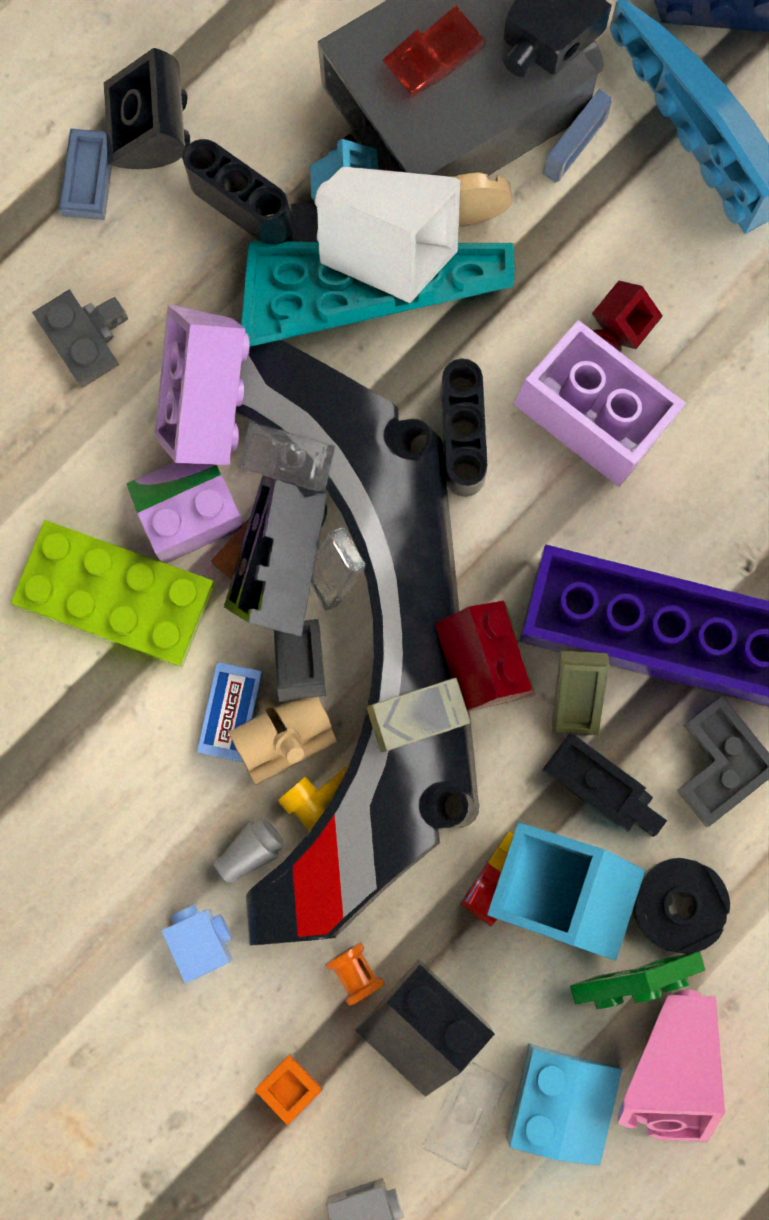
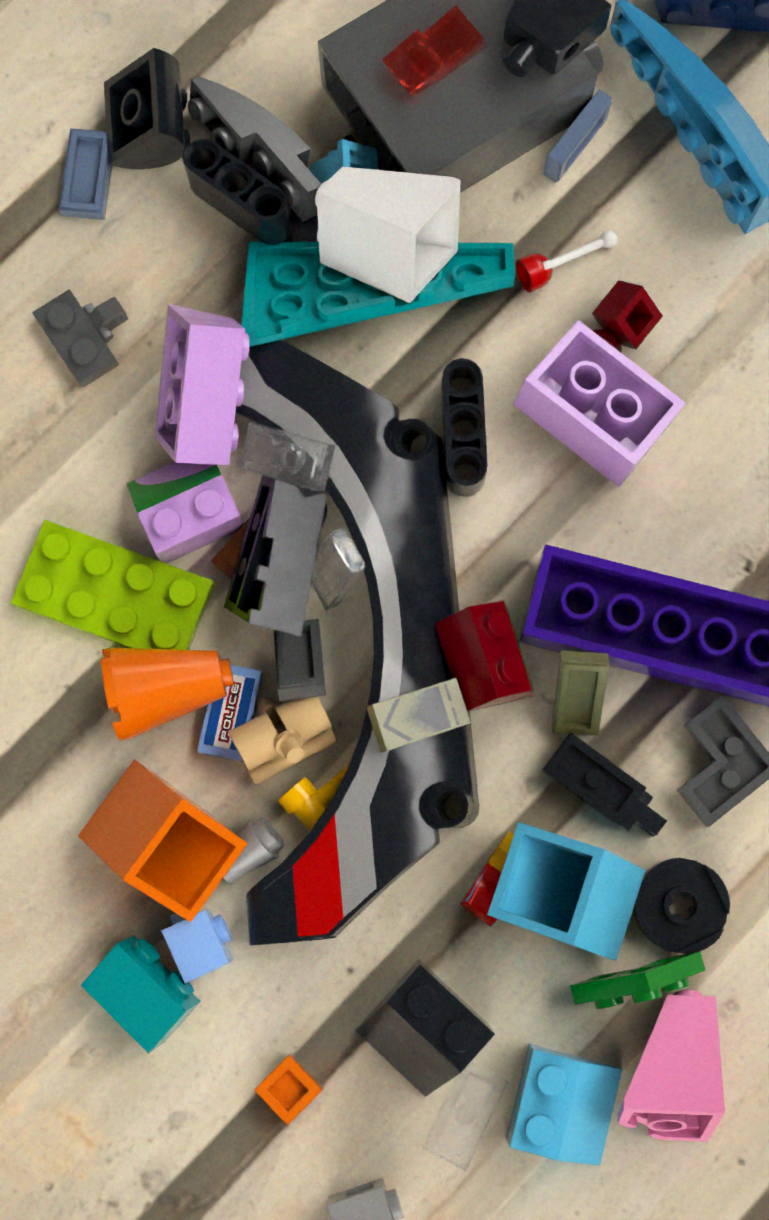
(141, 992): none -> teal brick
(160, 685): none -> orange cone
(161, 841): none -> orange slope
(256, 138): none -> dark grey slope
(355, 974): orange bush -> none
(482, 198): tan tile -> none
(536, 270): none -> hinge

